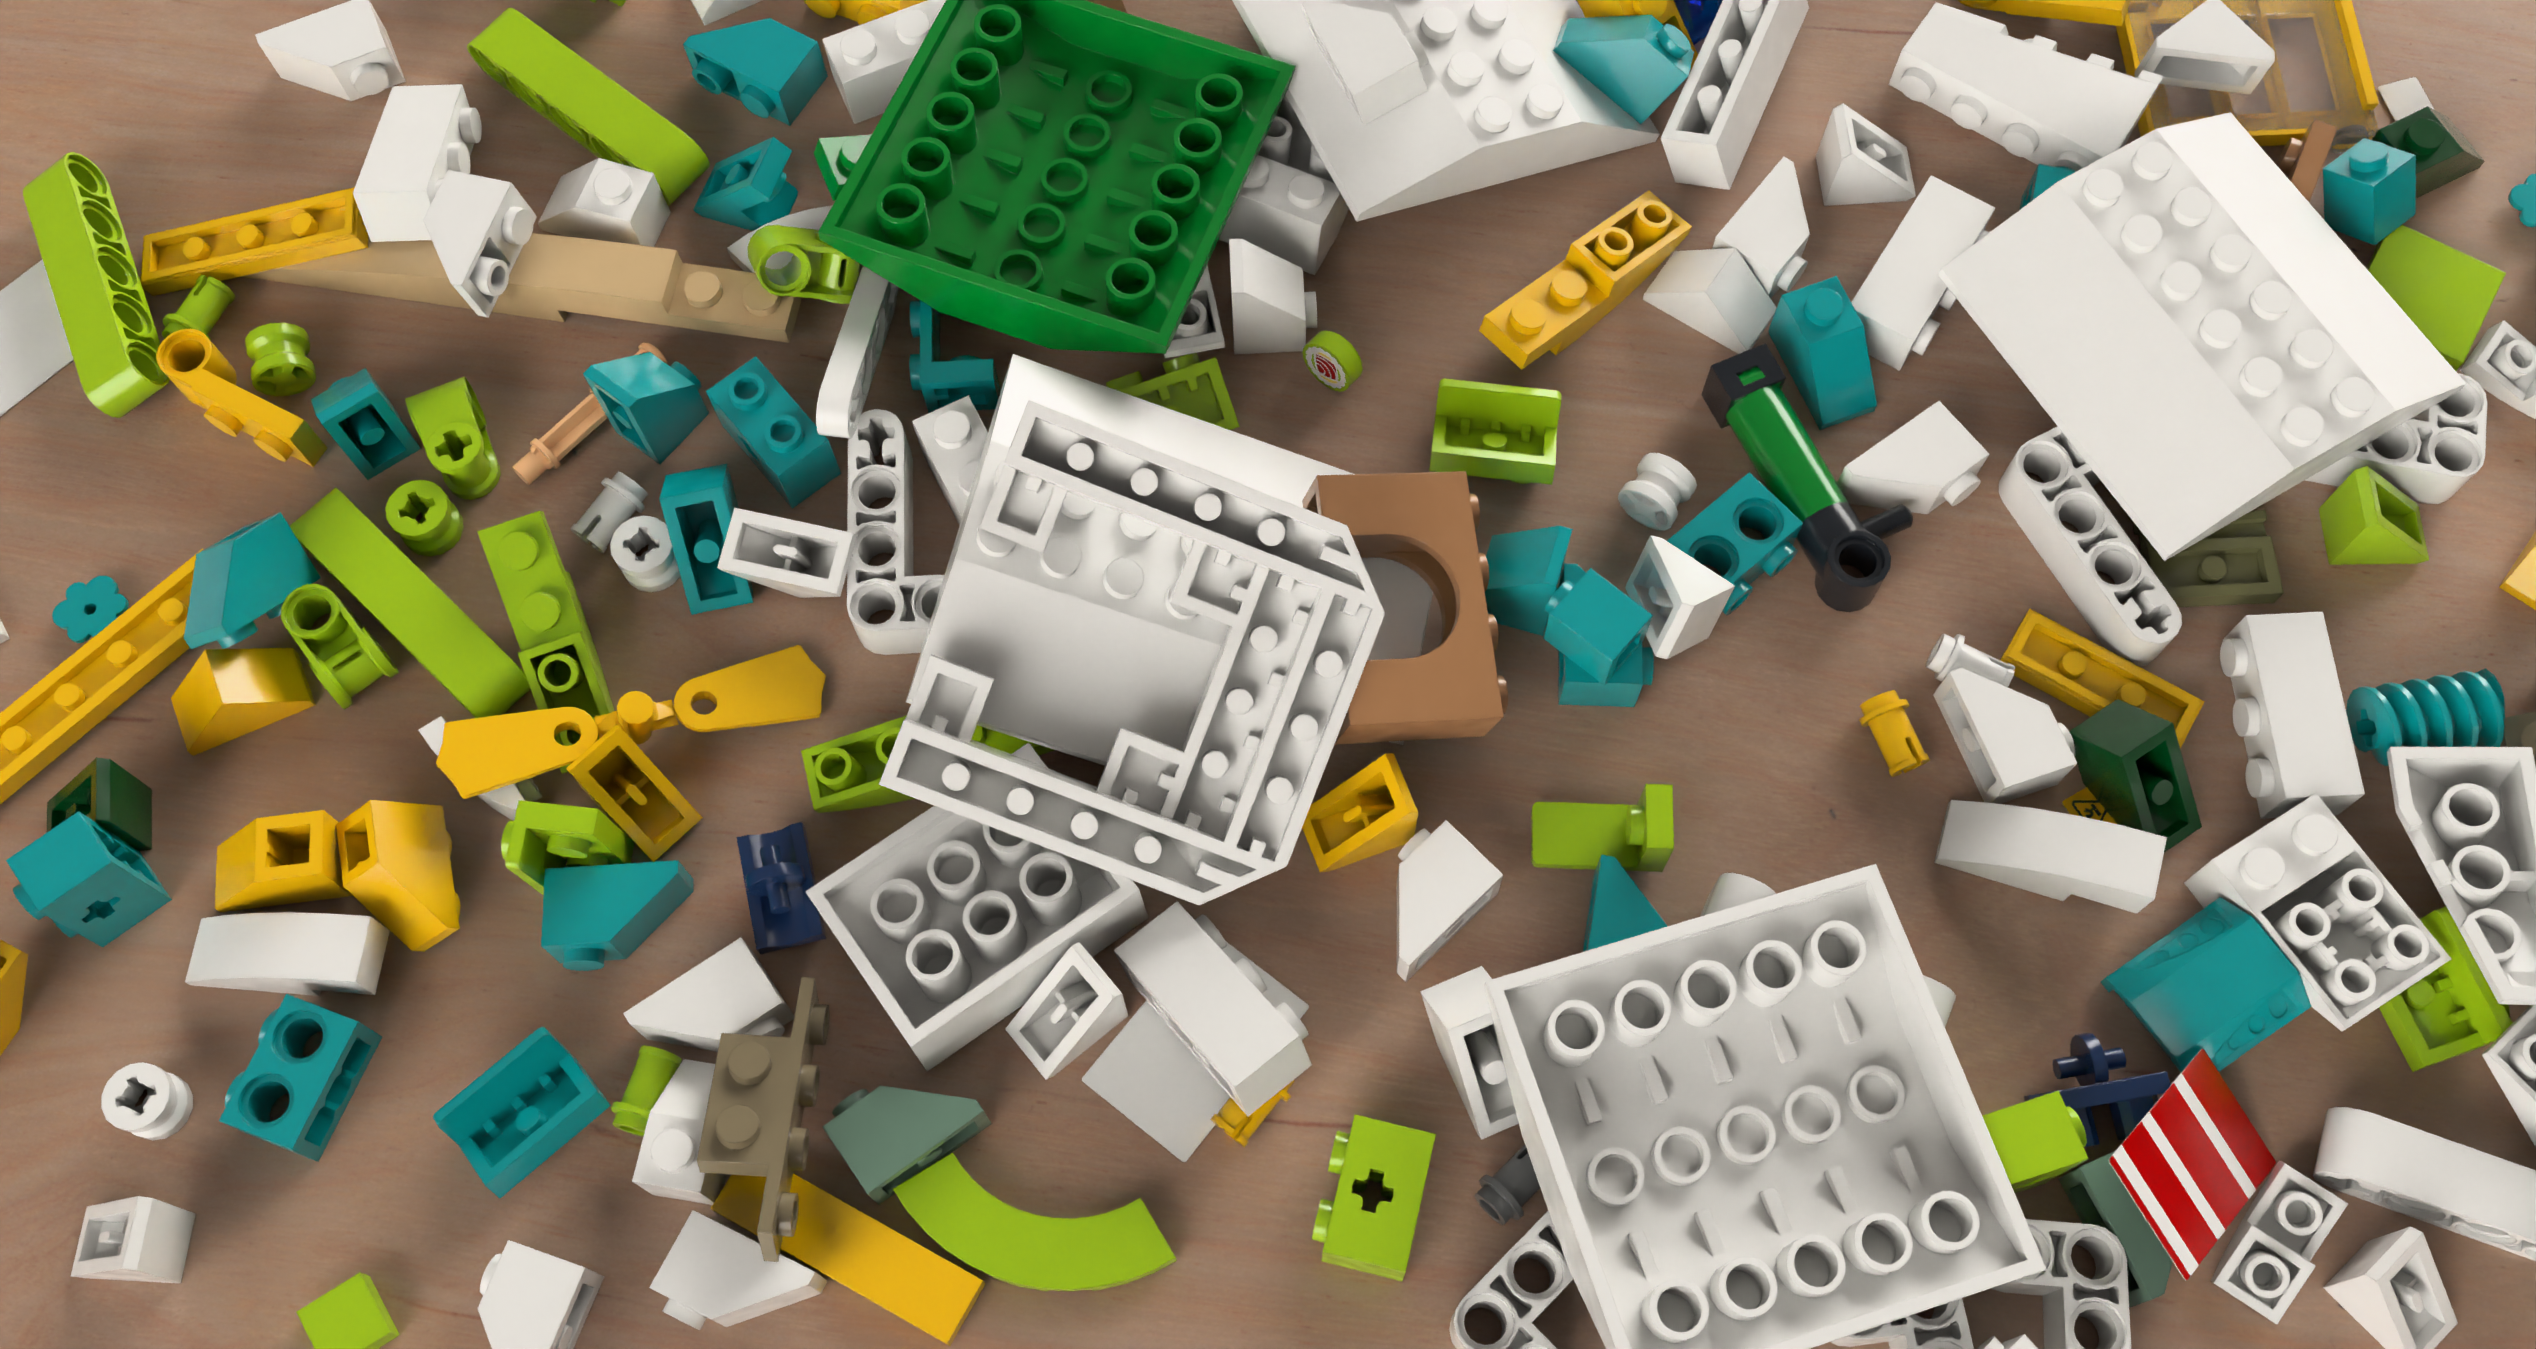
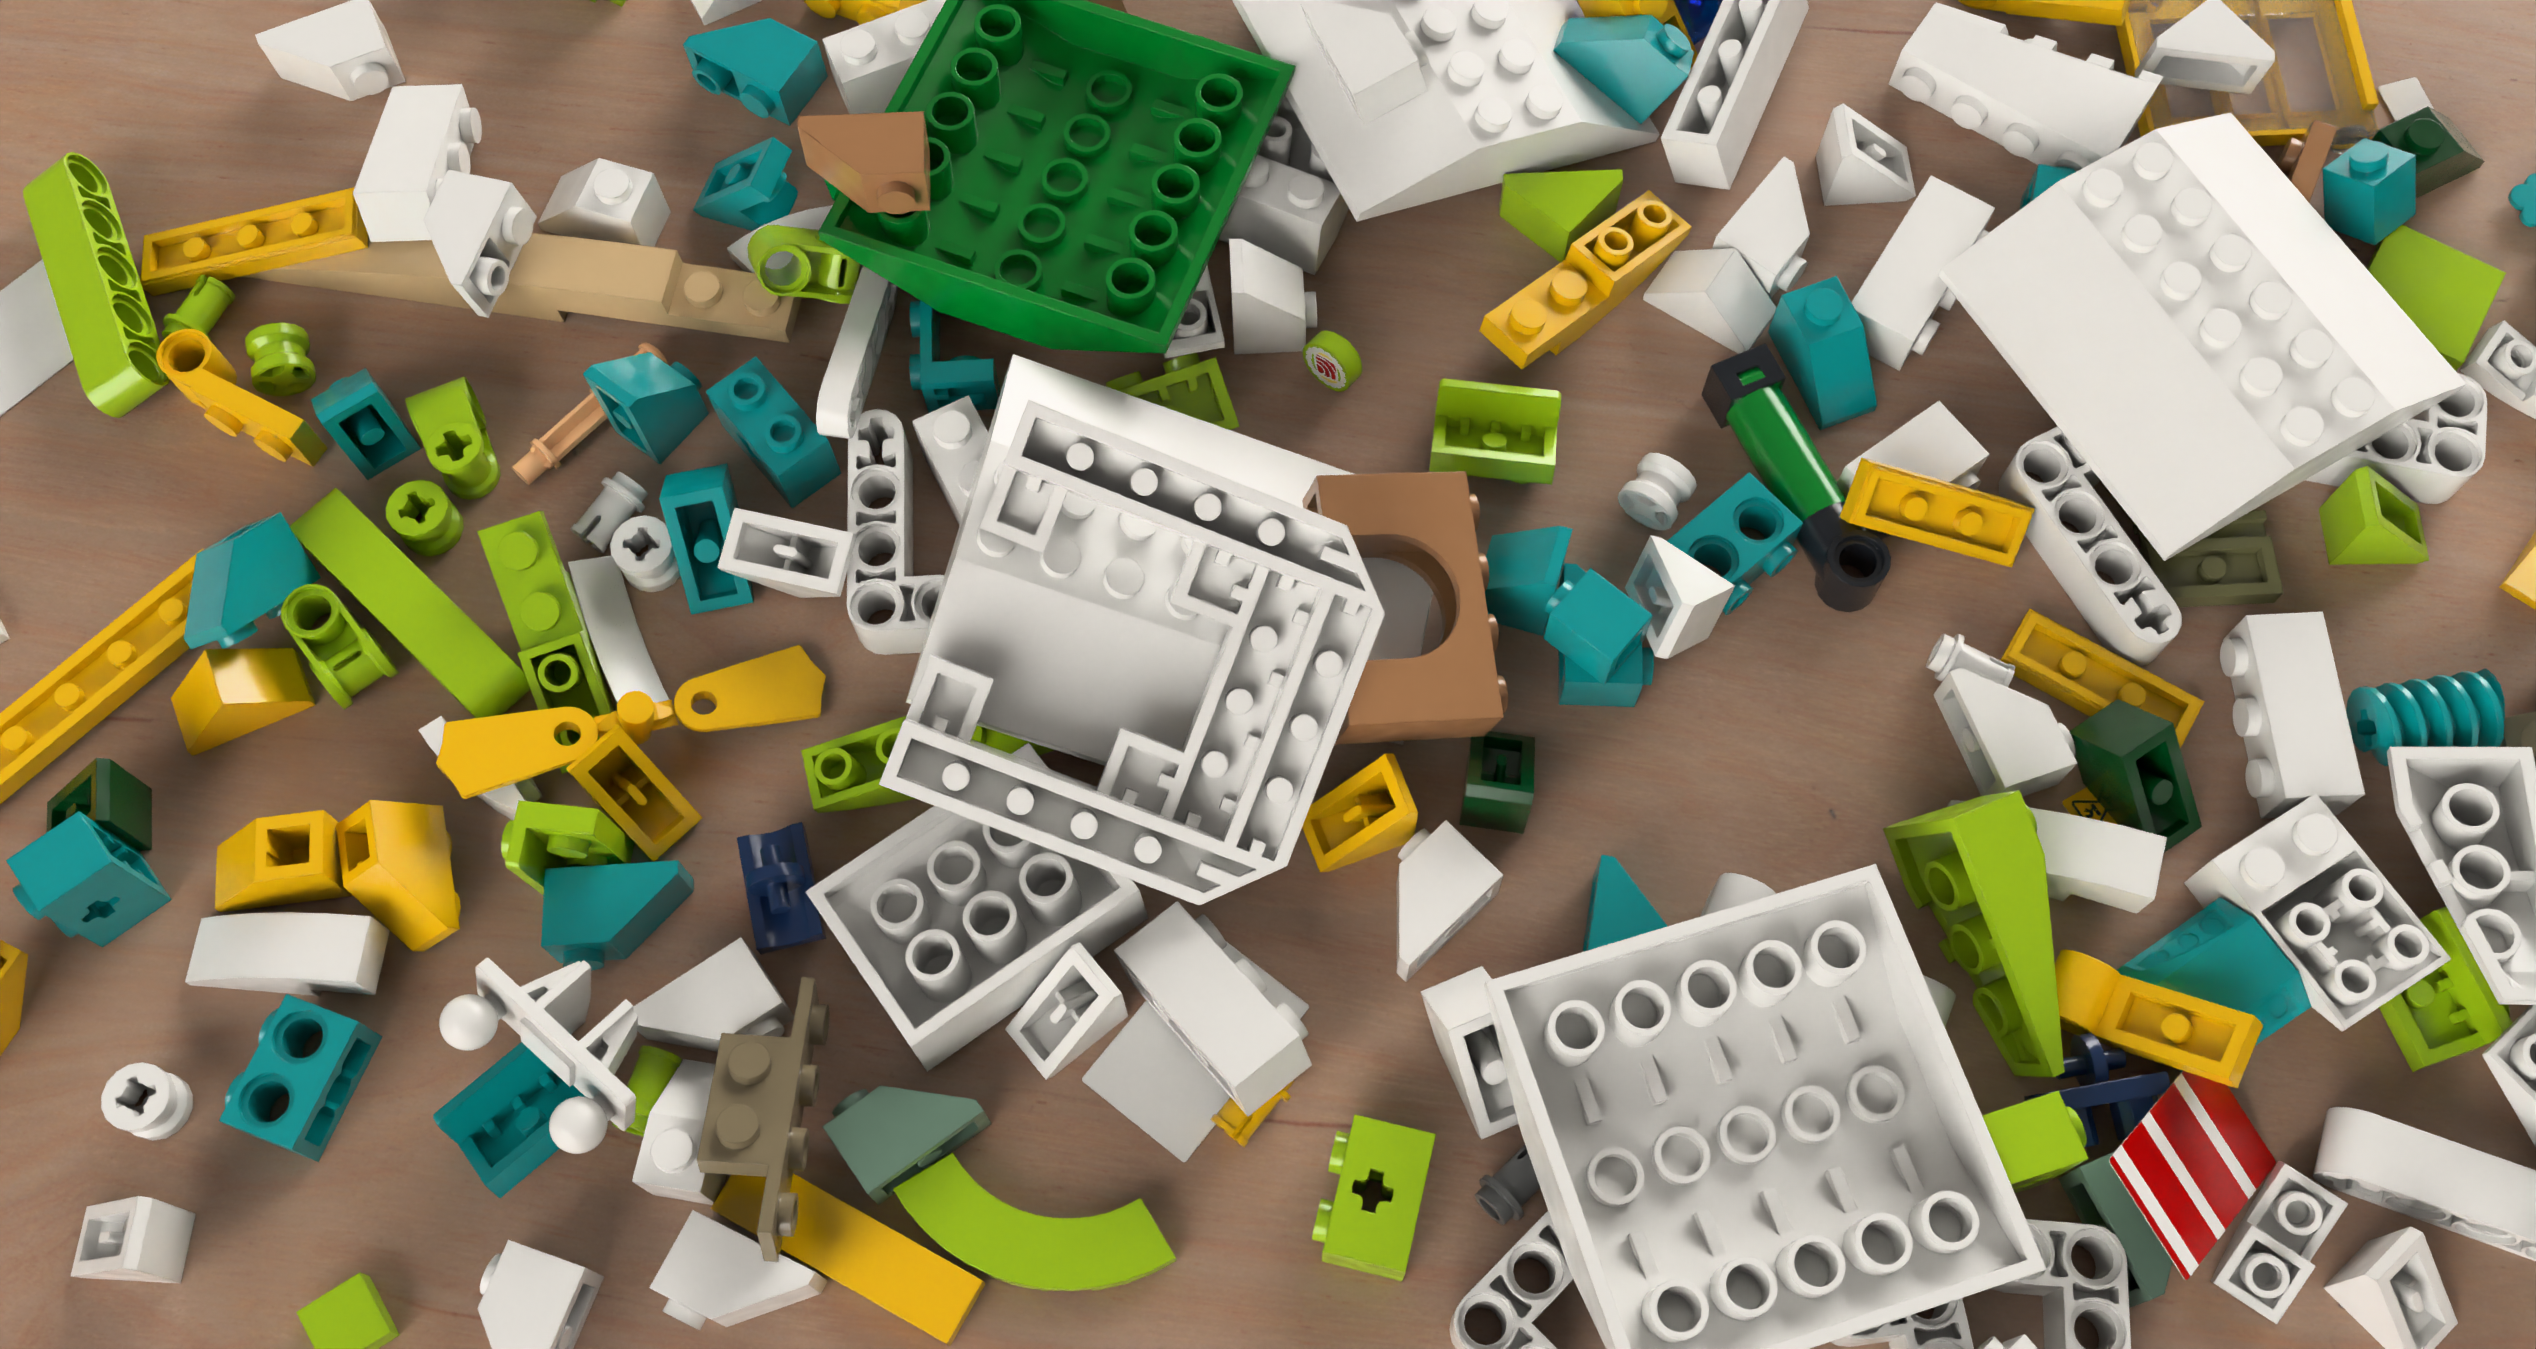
(89, 608): teal plant -> none
(545, 1018): none -> white piece
(586, 102): lime beam -> none
(614, 628): none -> white sticker
(871, 158): none -> medium nougat slope
(1499, 782): none -> dark green slope
(1559, 206): none -> lime slope
(1579, 833): lime bracket -> none
(1893, 732): yellow pin -> none
(1936, 512): none -> yellow tile
(1990, 894): none -> lime wedge
(2154, 1020): none -> yellow plate

